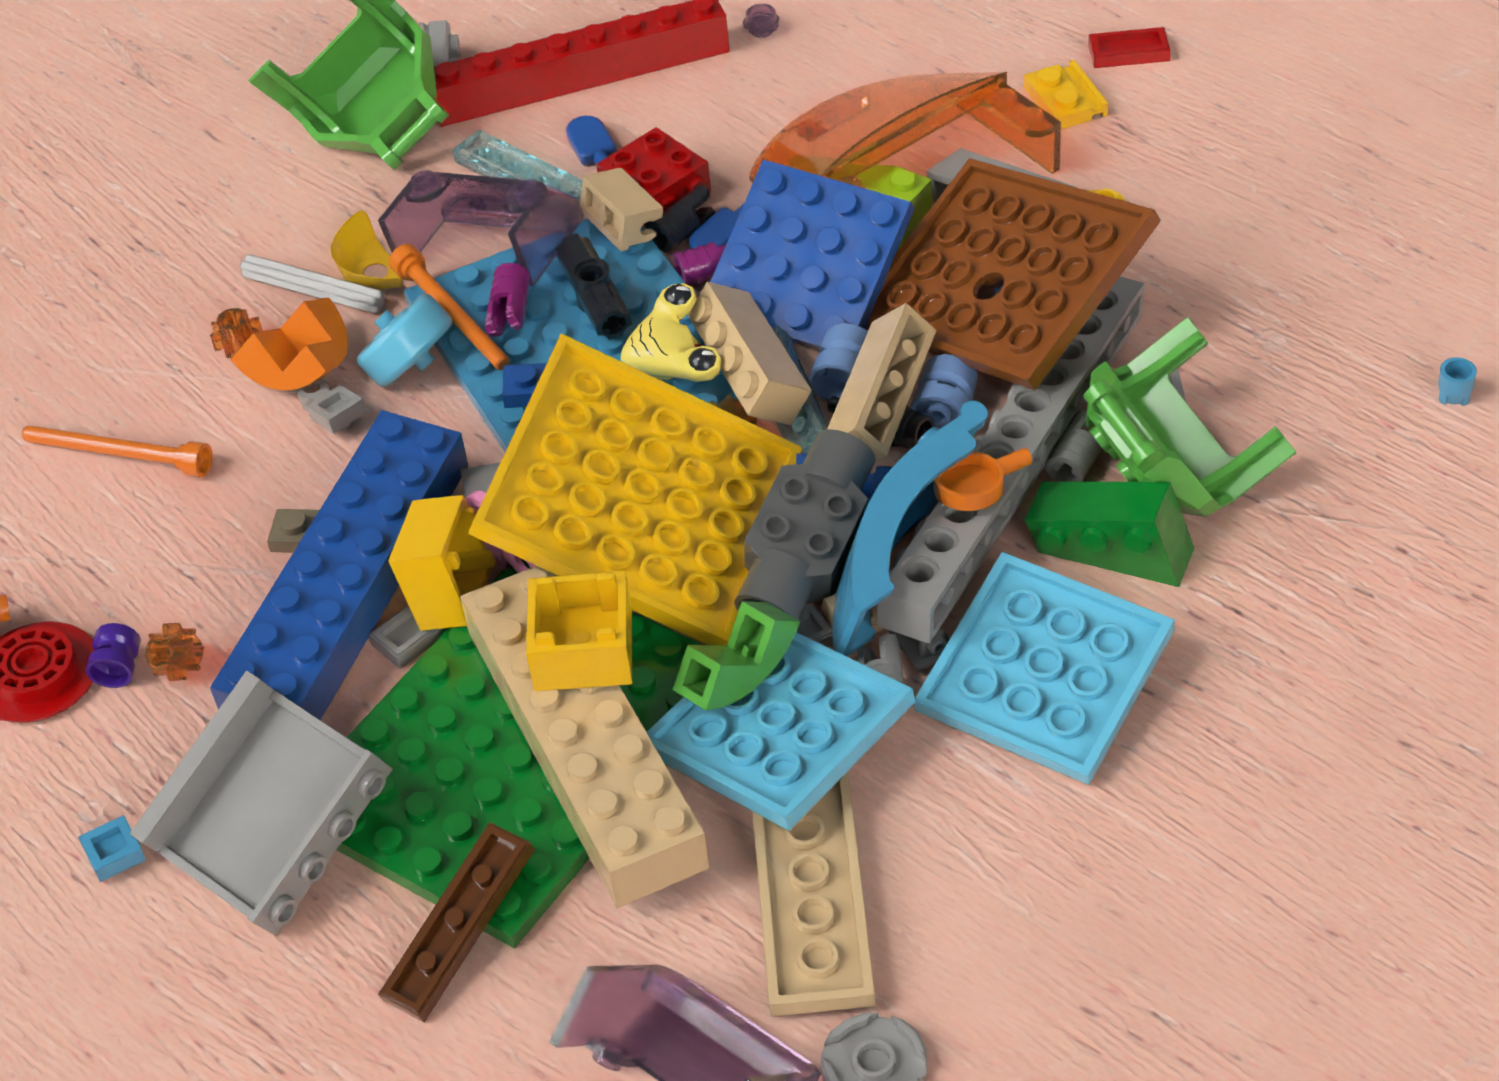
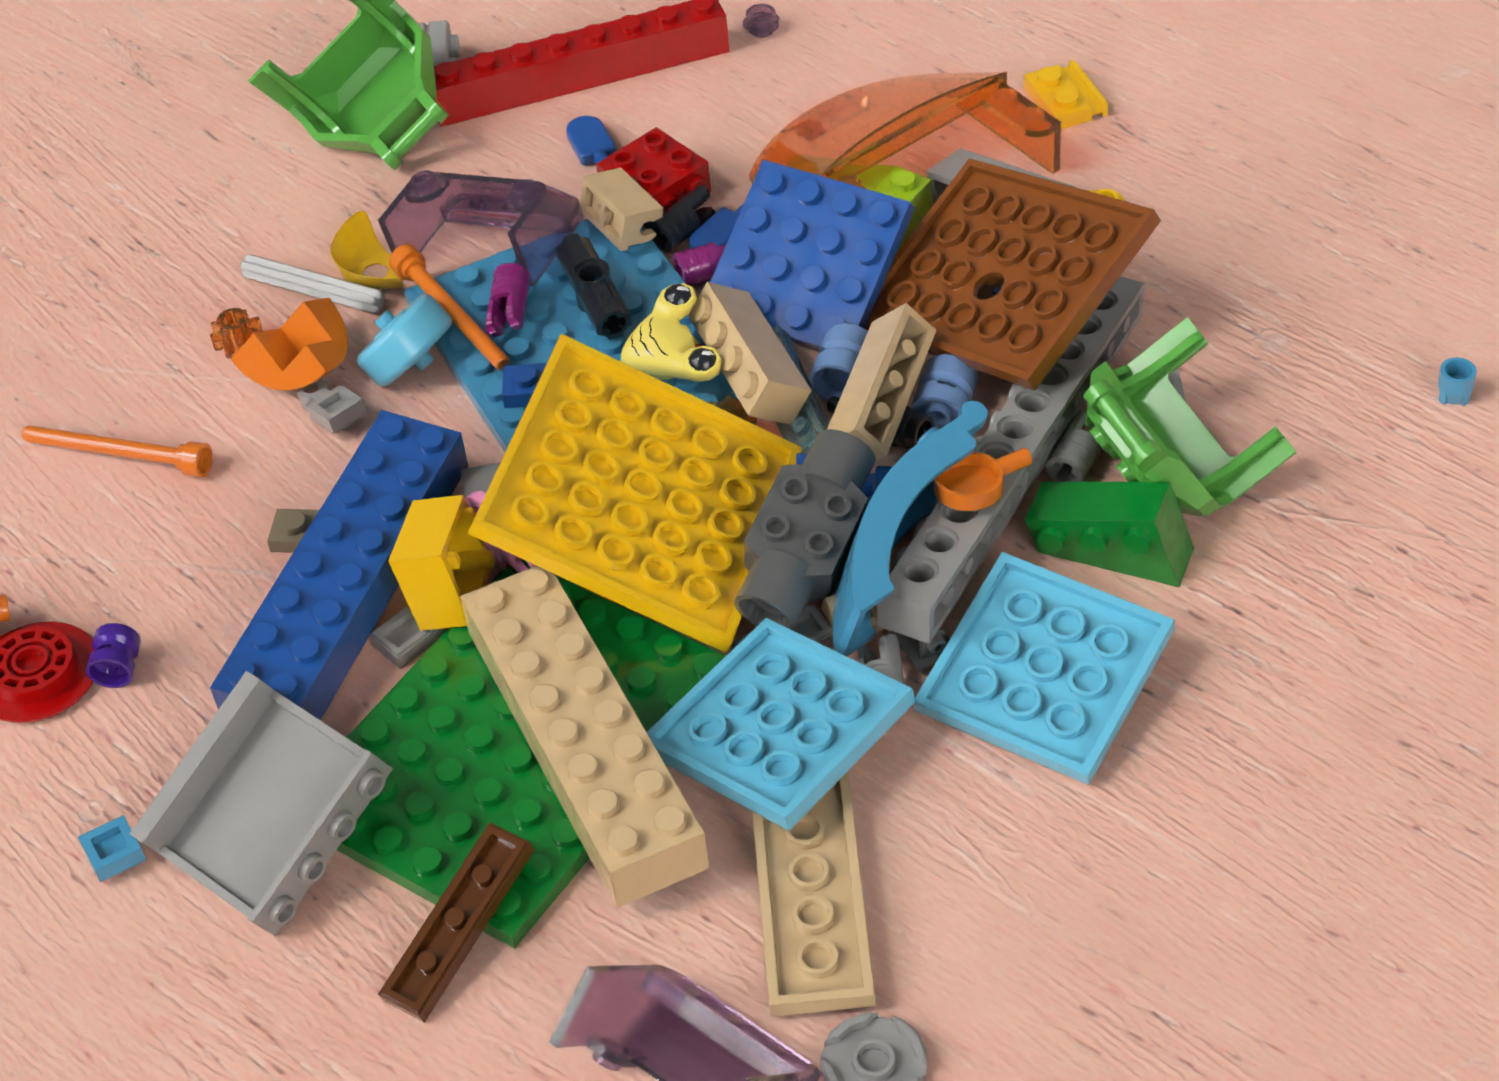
(174, 651): clear orange gear -> none
(499, 159): clear light blue plate -> none
(579, 631): yellow container -> none
(724, 674): bright green brick -> none
(1129, 47): red tile -> none

